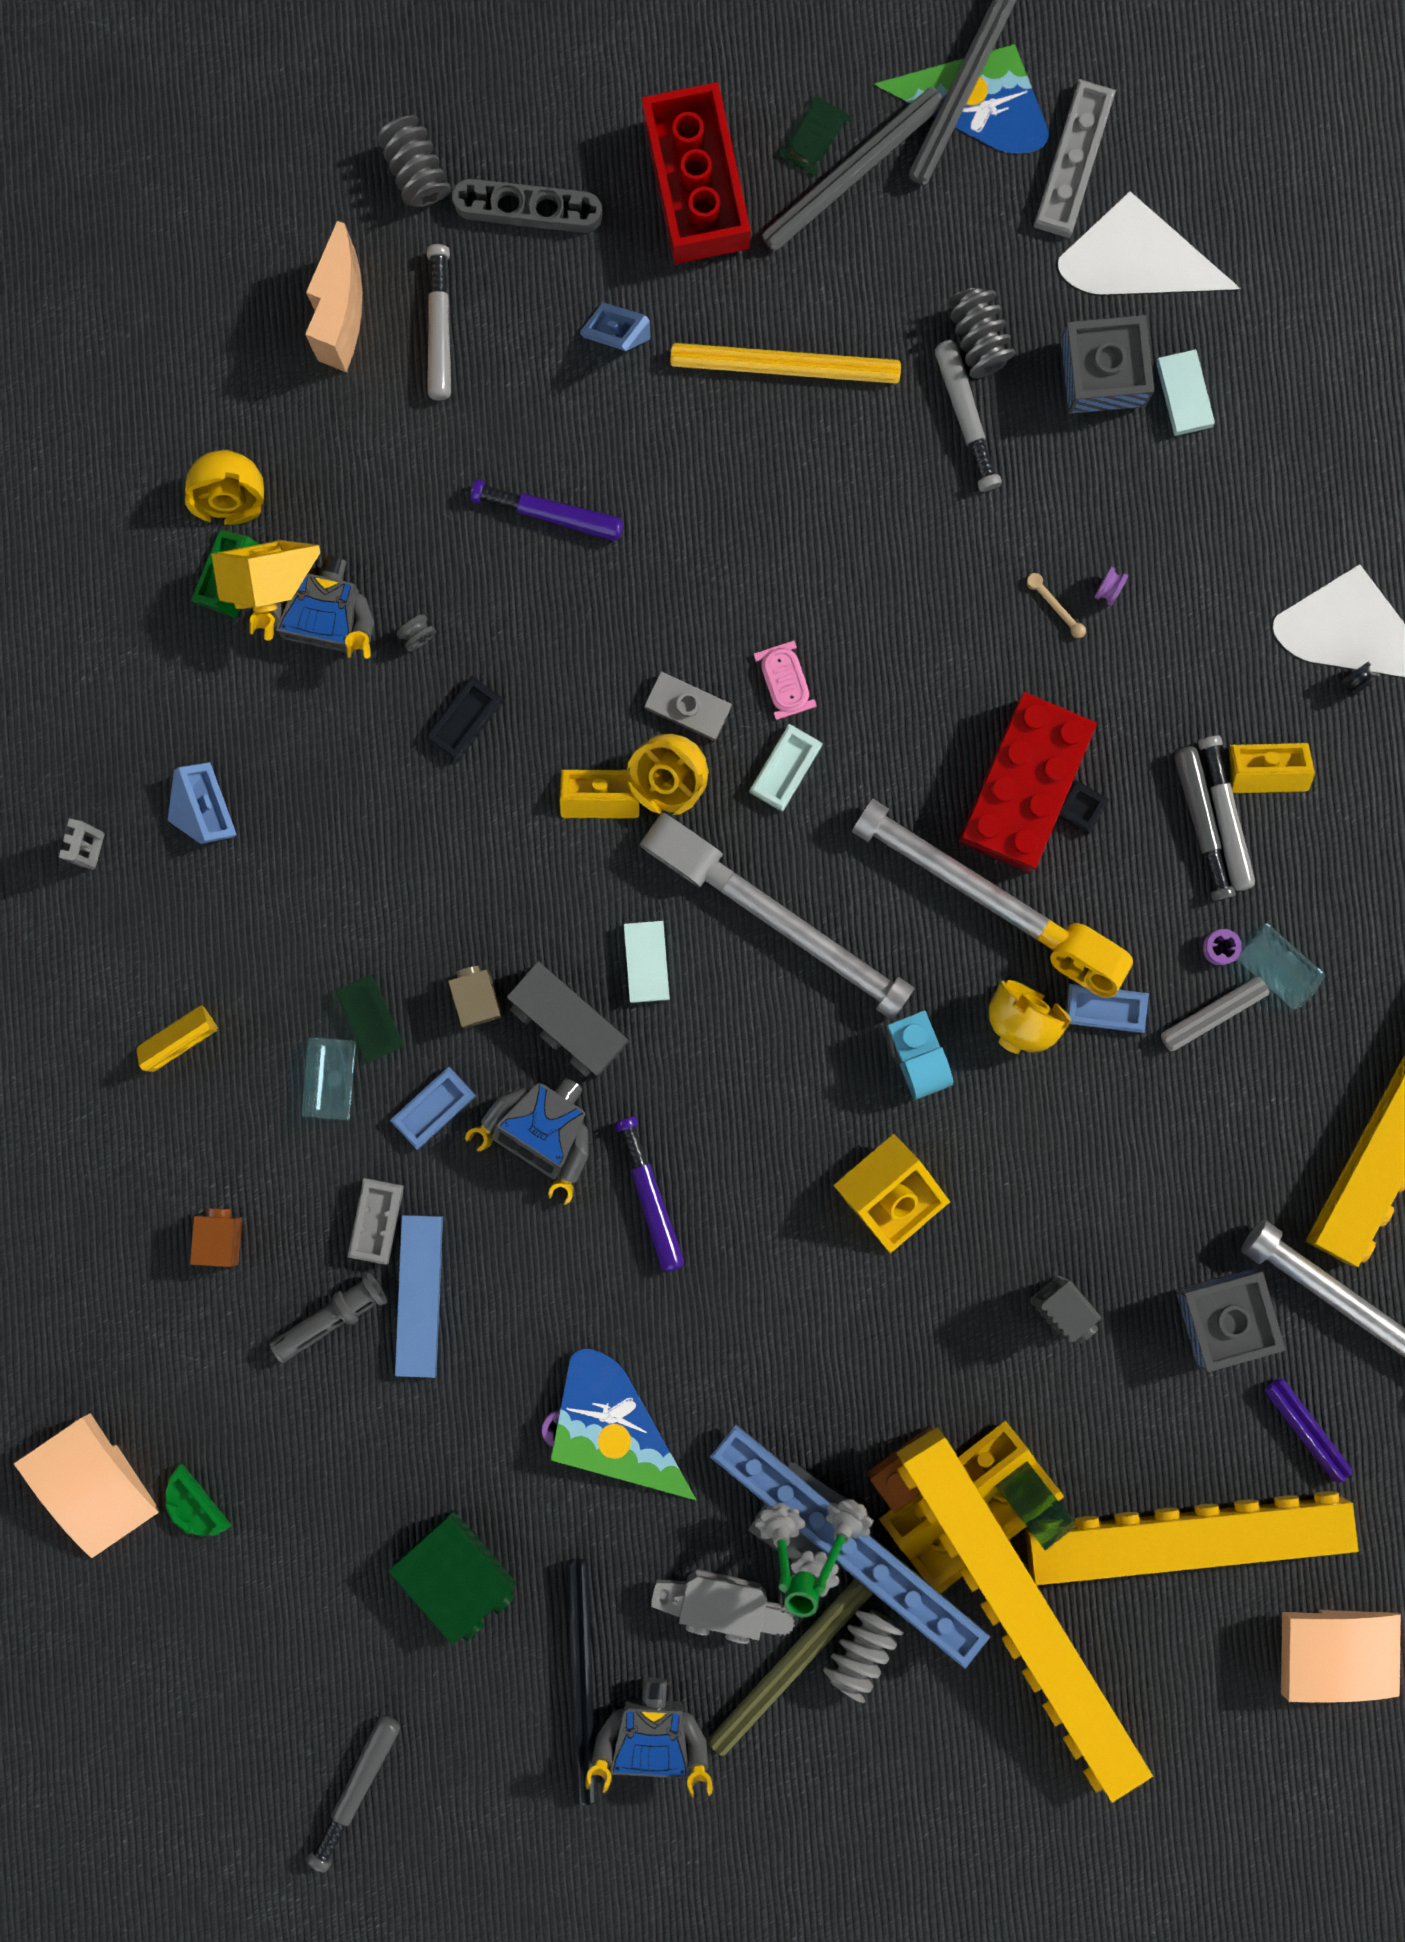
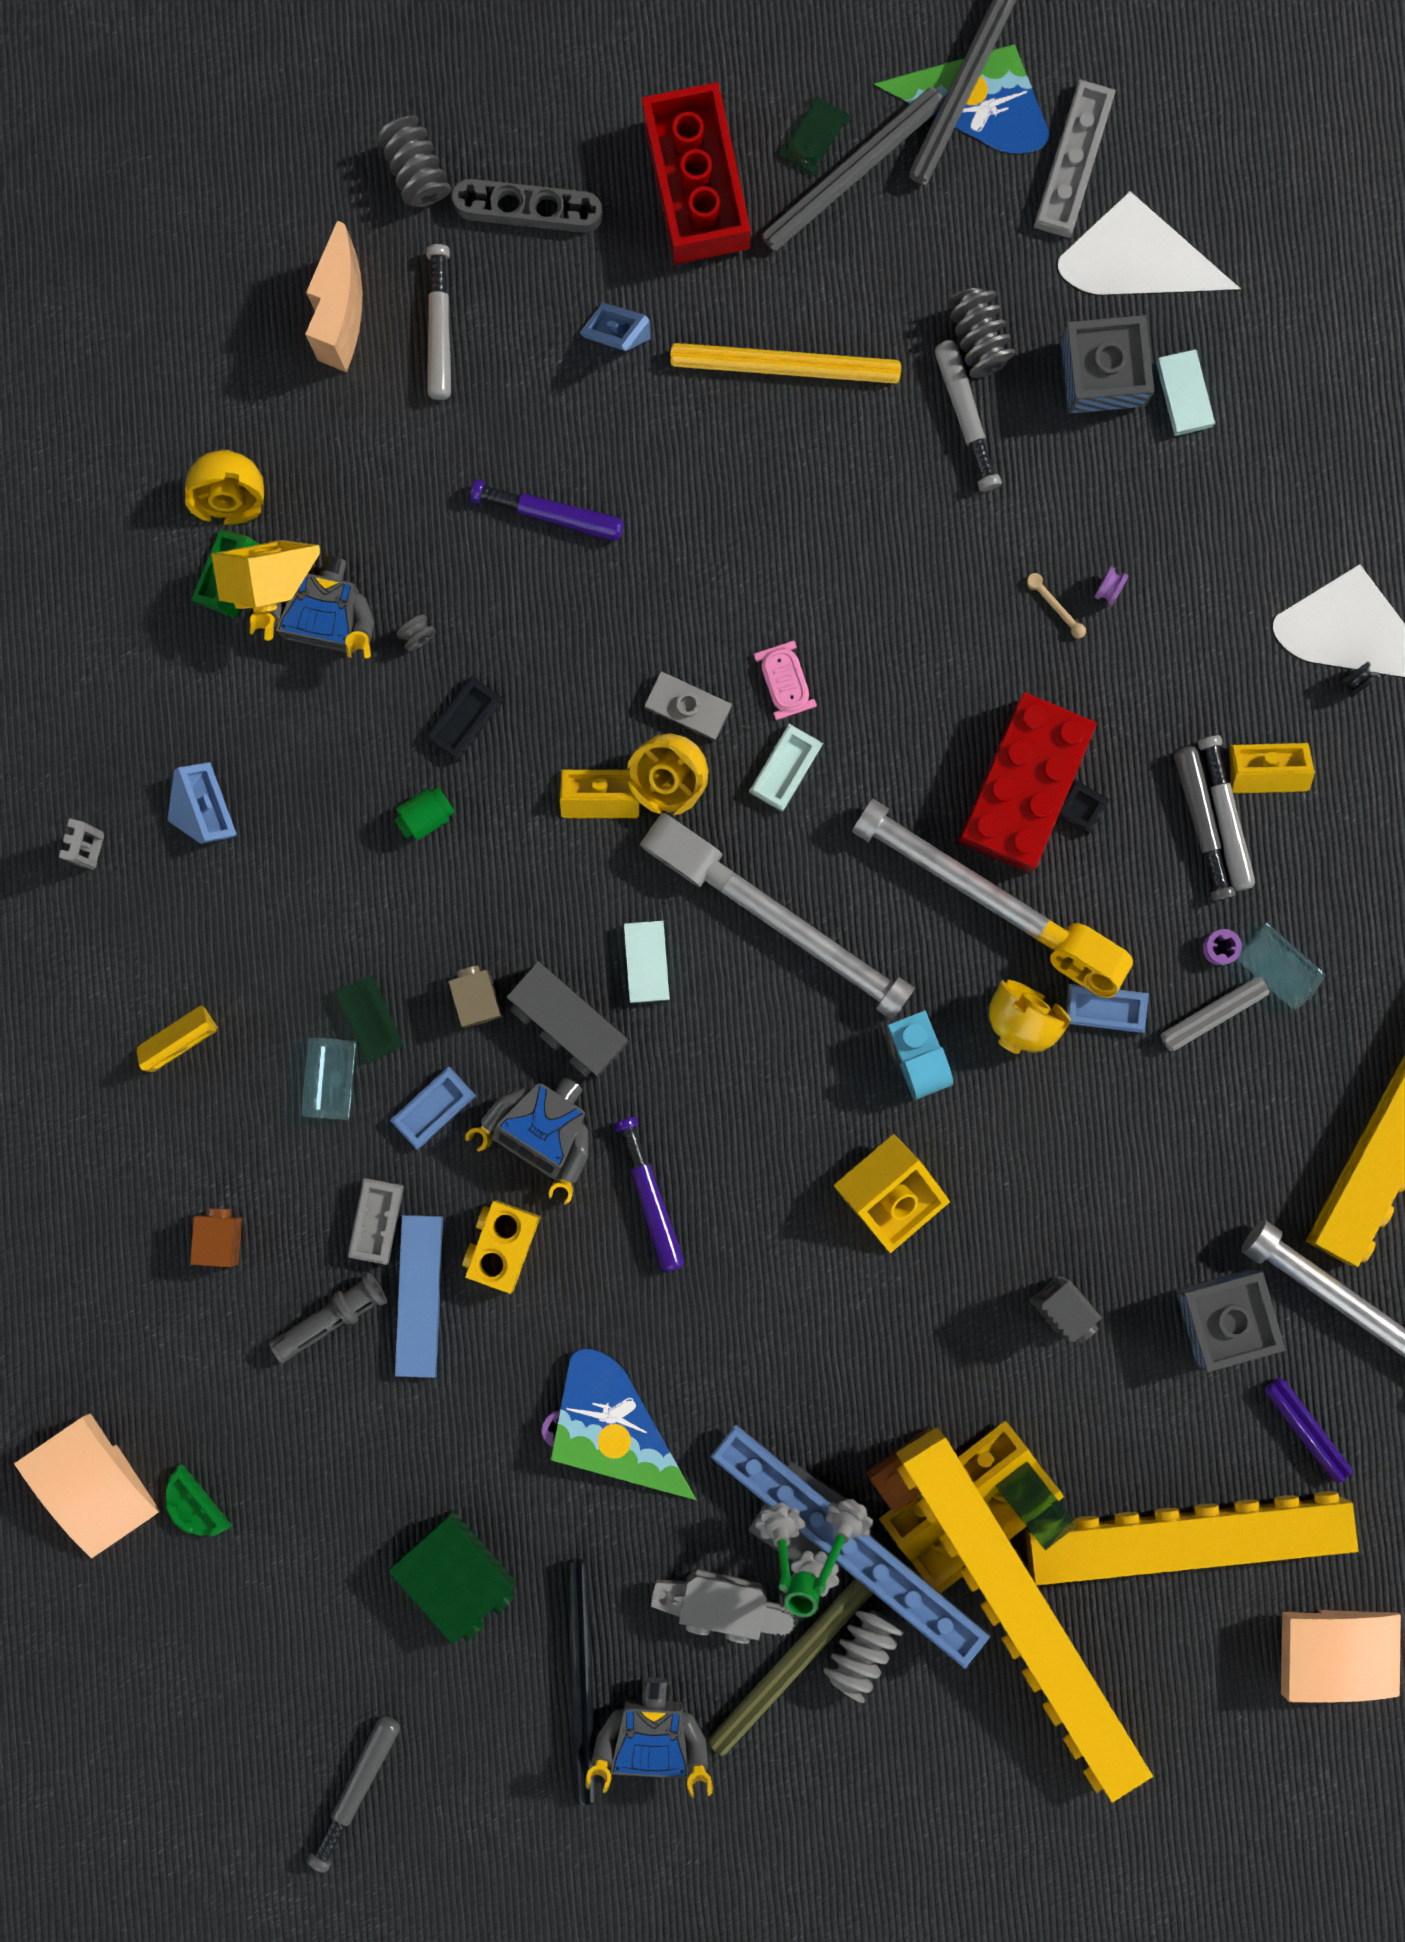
(424, 813): none -> green brick
(511, 1249): none -> yellow brick

